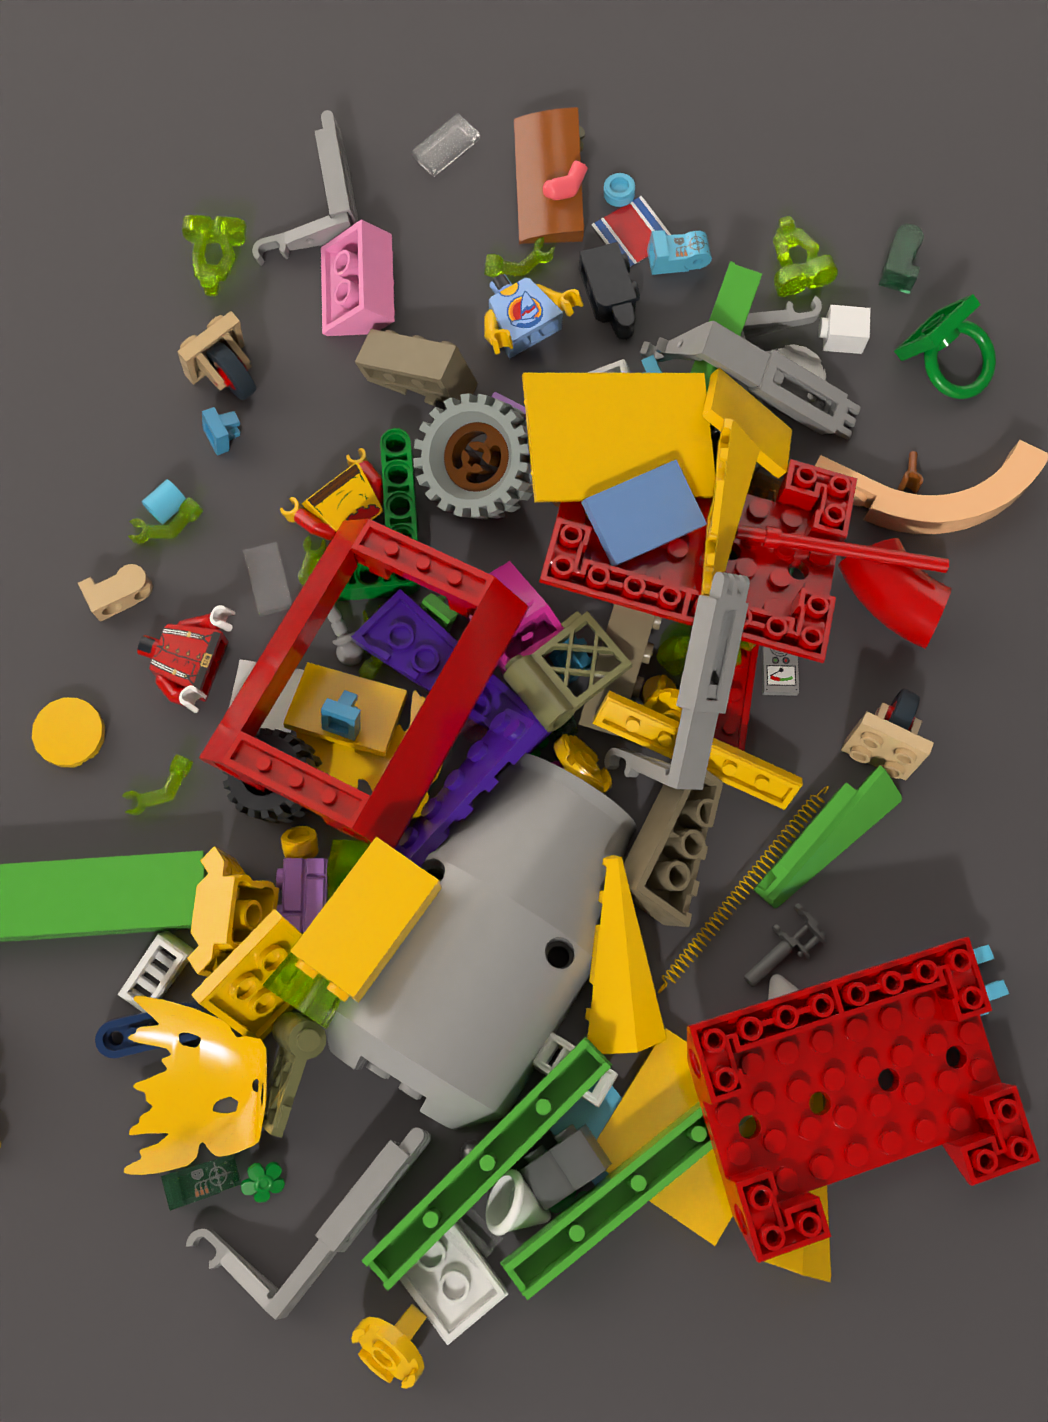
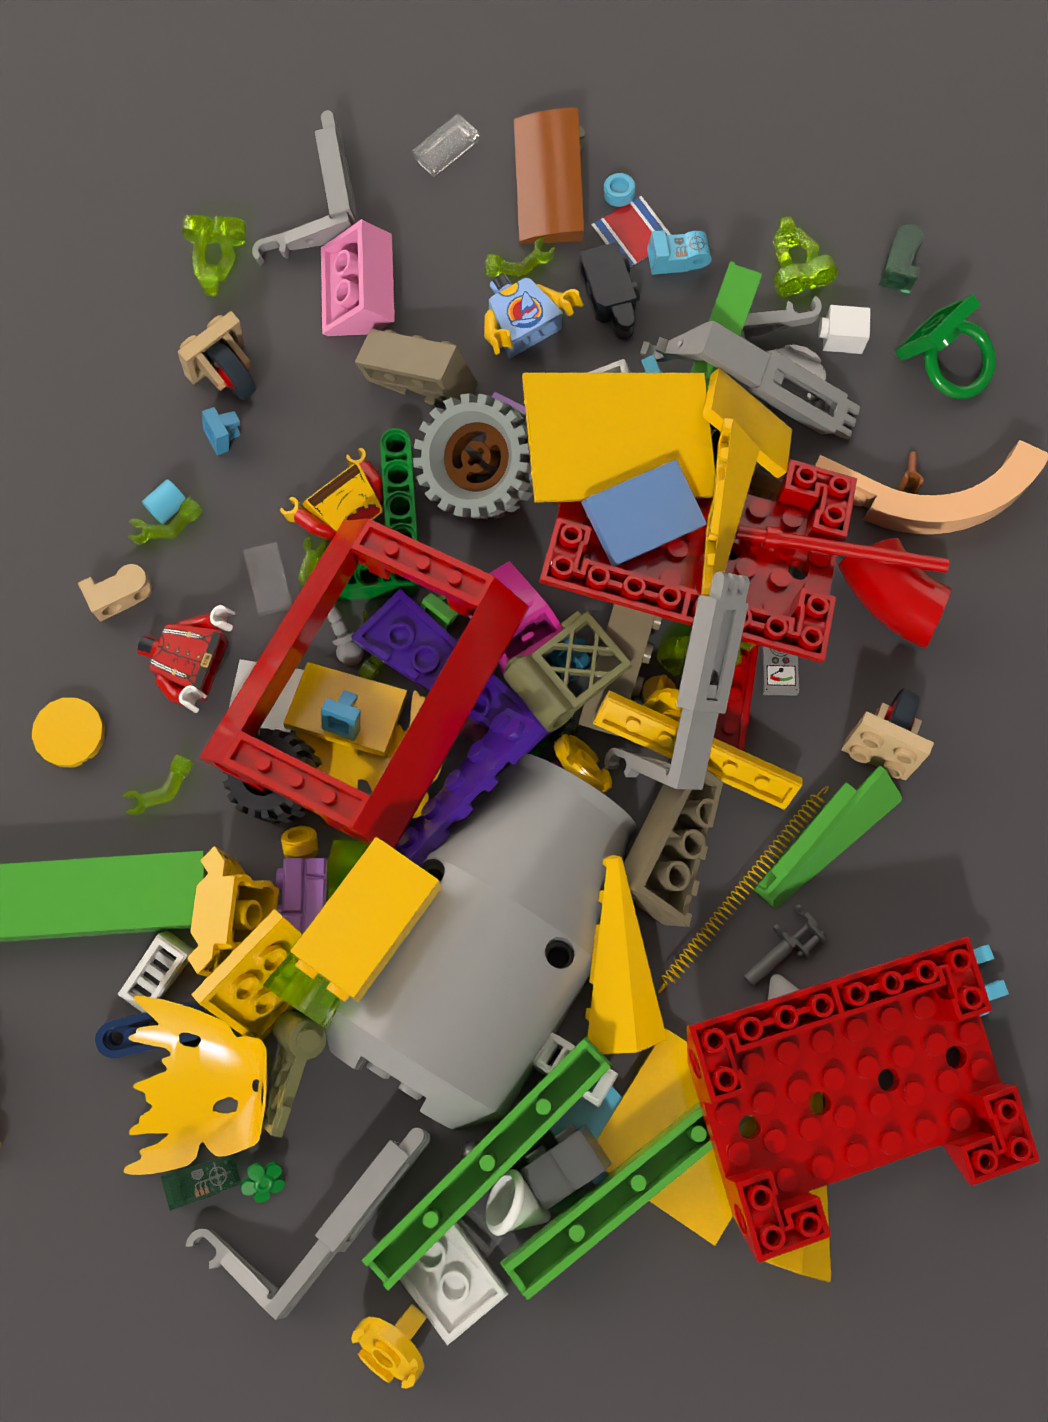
(566, 186): coral arm -> none

